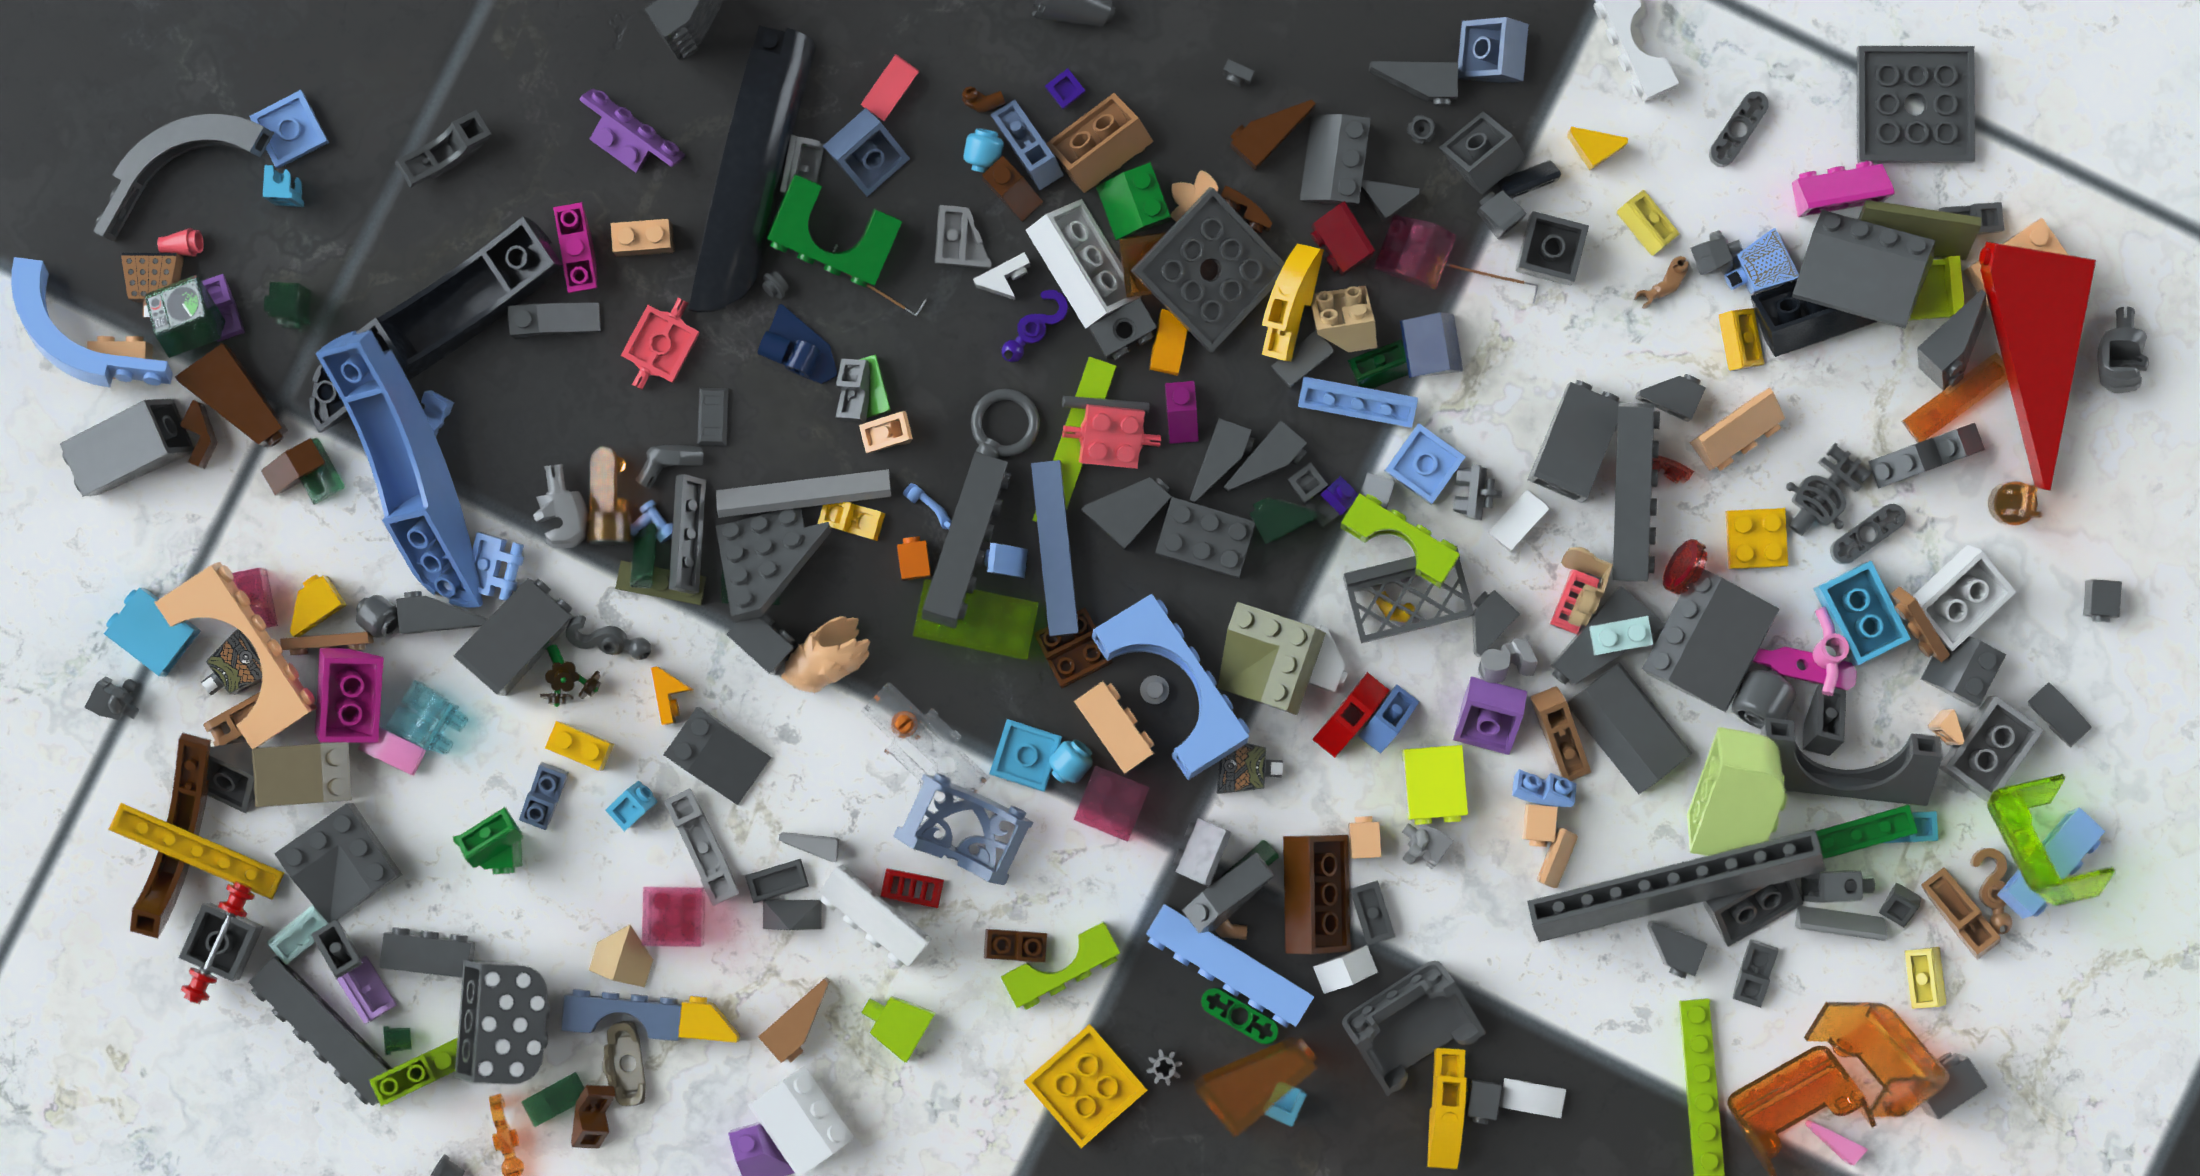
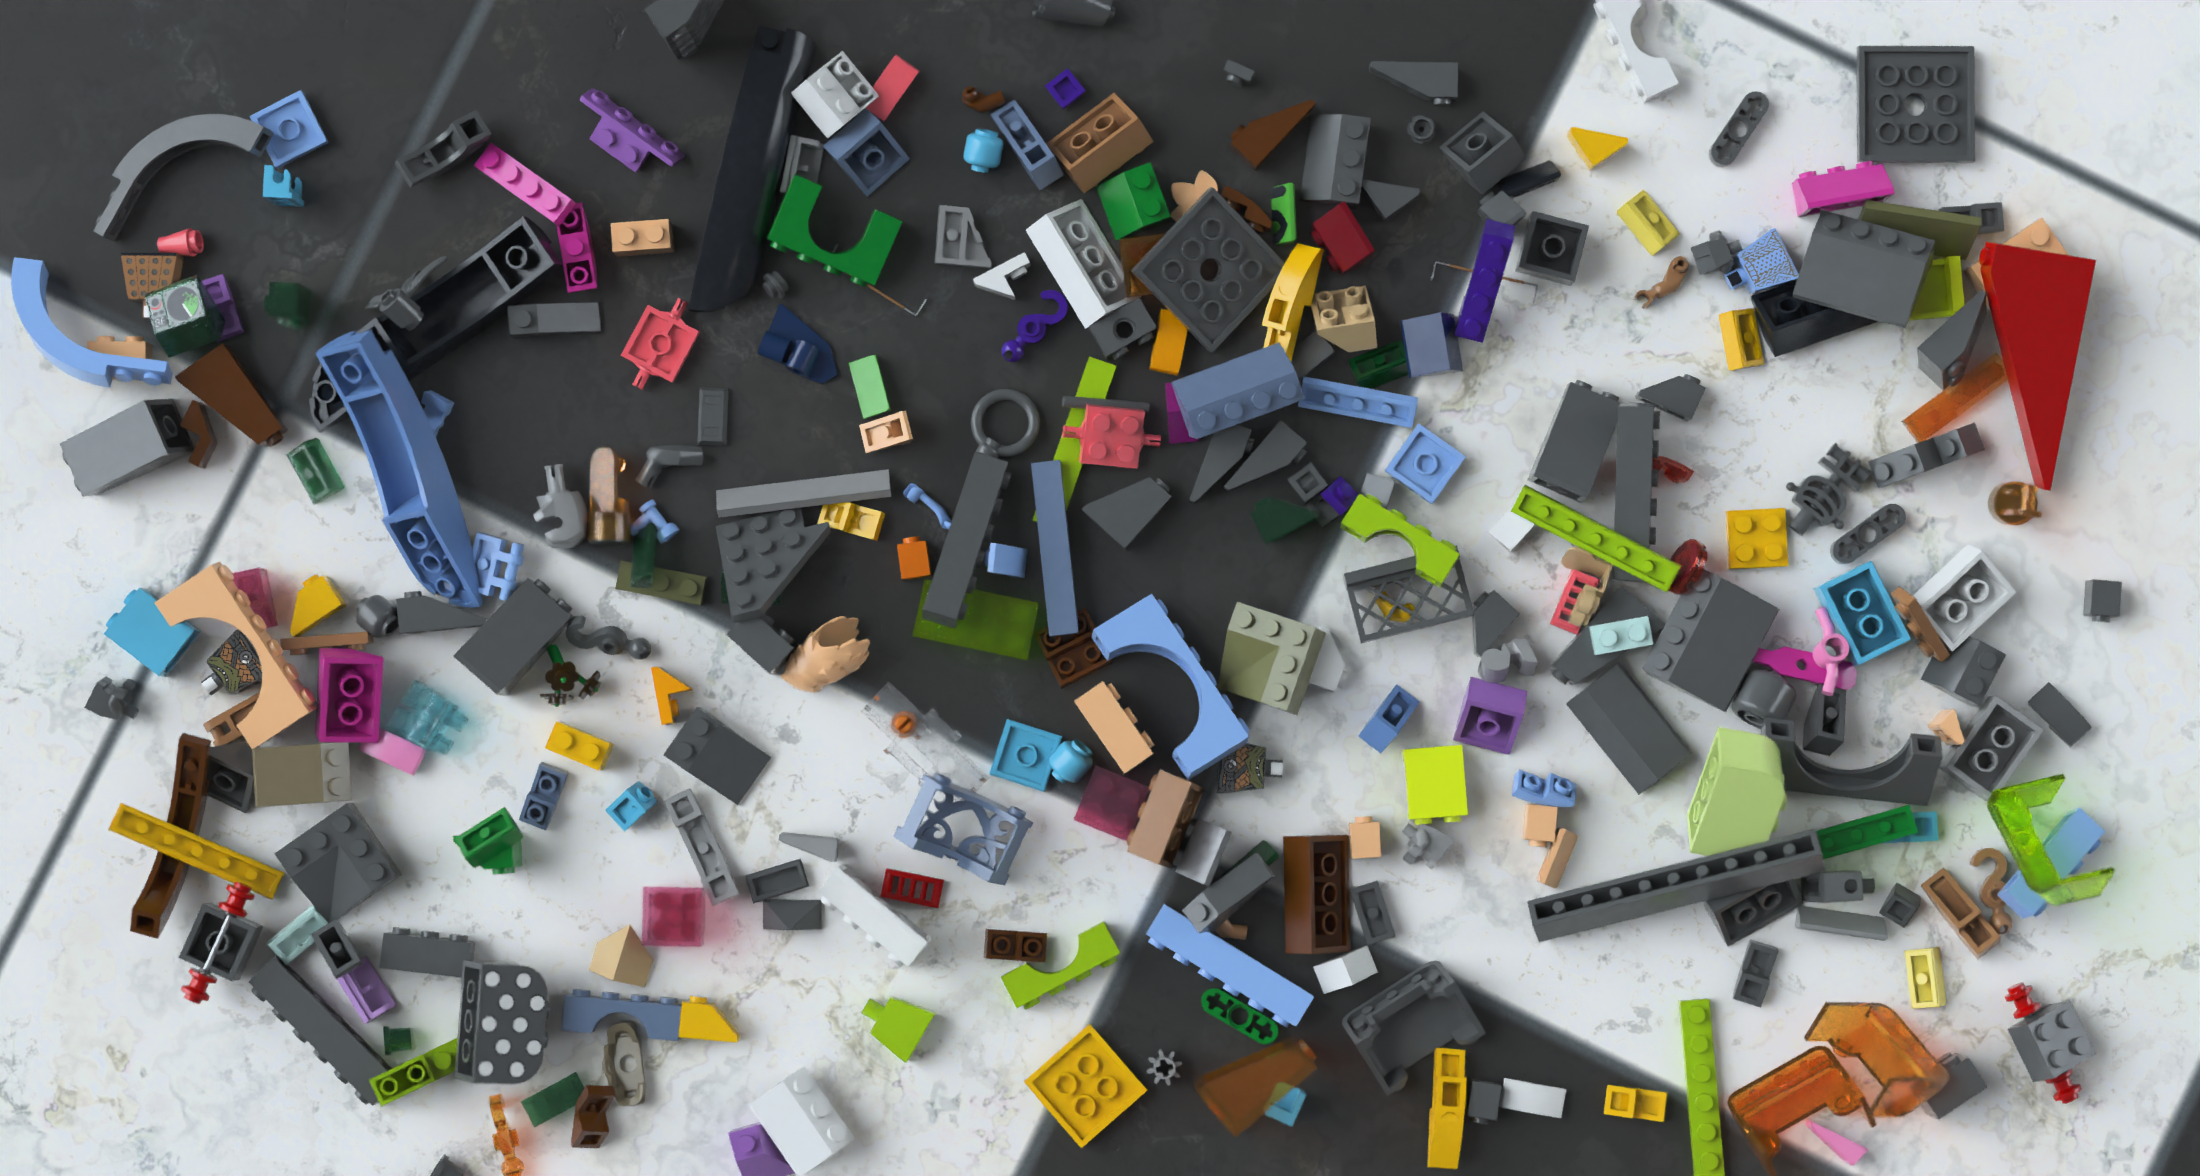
(291, 466): reddish brown slope -> none
(397, 303): none -> dark grey plant
(525, 184): none -> plate
(687, 534): dark grey plate -> none
(792, 1028): medium nougat slope -> none
(834, 94): none -> white slope
(855, 390): dark grey slope -> none
(1011, 188): reddish brown slope -> none
(1154, 689): light grey plate -> none
(1164, 818): none -> medium nougat slope
(1205, 538): dark grey brick -> none
(1237, 390): none -> sand blue slope
(1283, 214): none -> bright green slope
(1351, 715): red slope -> none
(1415, 251): clear pink slope -> none
(1476, 480): dark grey hips -> none
(1485, 280): none -> dark purple arch
(1493, 50): sand blue slope -> none
(1560, 733): medium nougat slope -> none
(1596, 538): none -> lime tile
(1635, 1103): none -> yellow slope
(1677, 949): dark grey slope -> none
(1739, 430): light nougat slope -> none
(2049, 1041): none -> brick
(2121, 355): dark grey piece -> none

